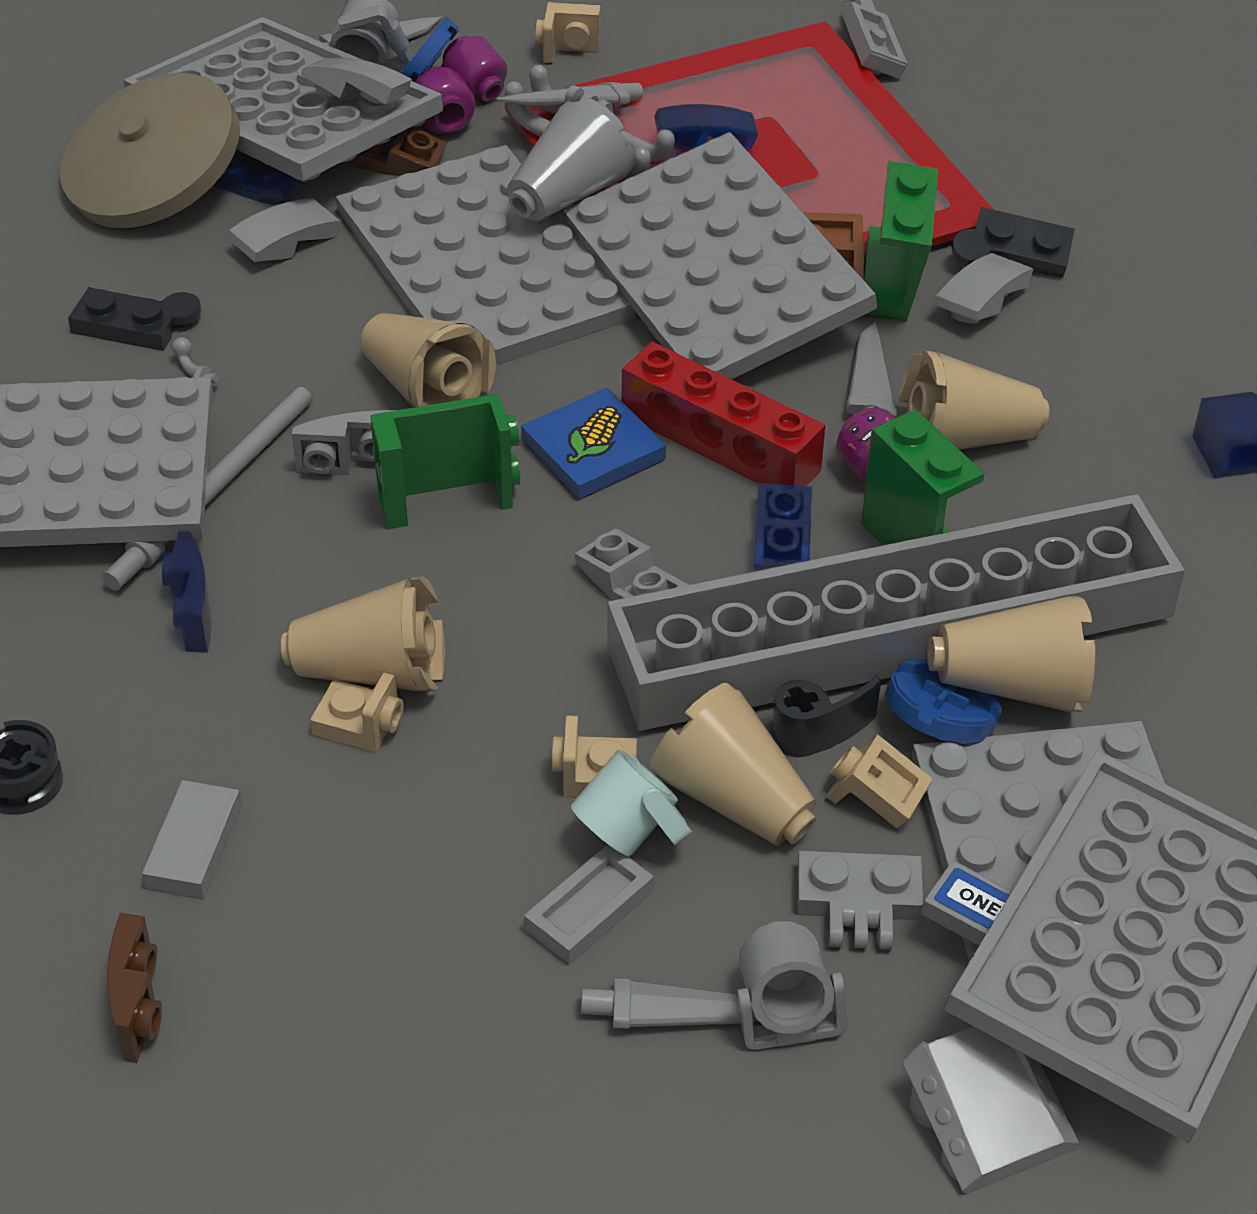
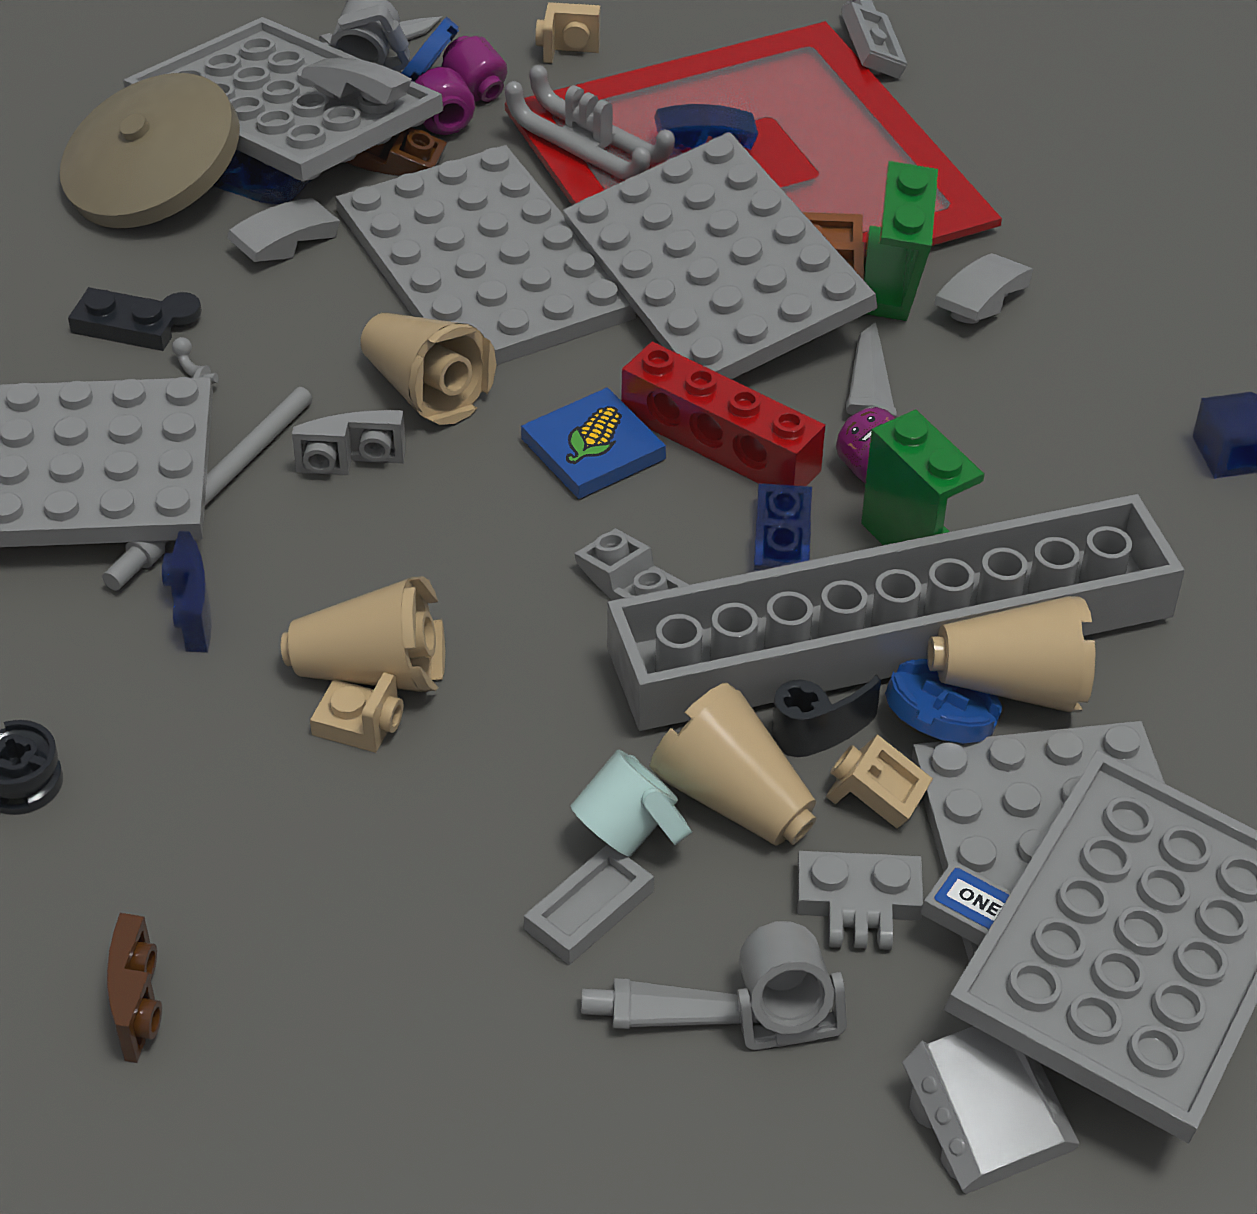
(192, 839): light grey tile -> none
(442, 450): green panel -> none
(571, 160): light grey cone -> none
(584, 757): tan bracket -> none
(611, 92): light grey bar -> none
(971, 402): tan cone -> none
(1017, 238): black hinge -> none

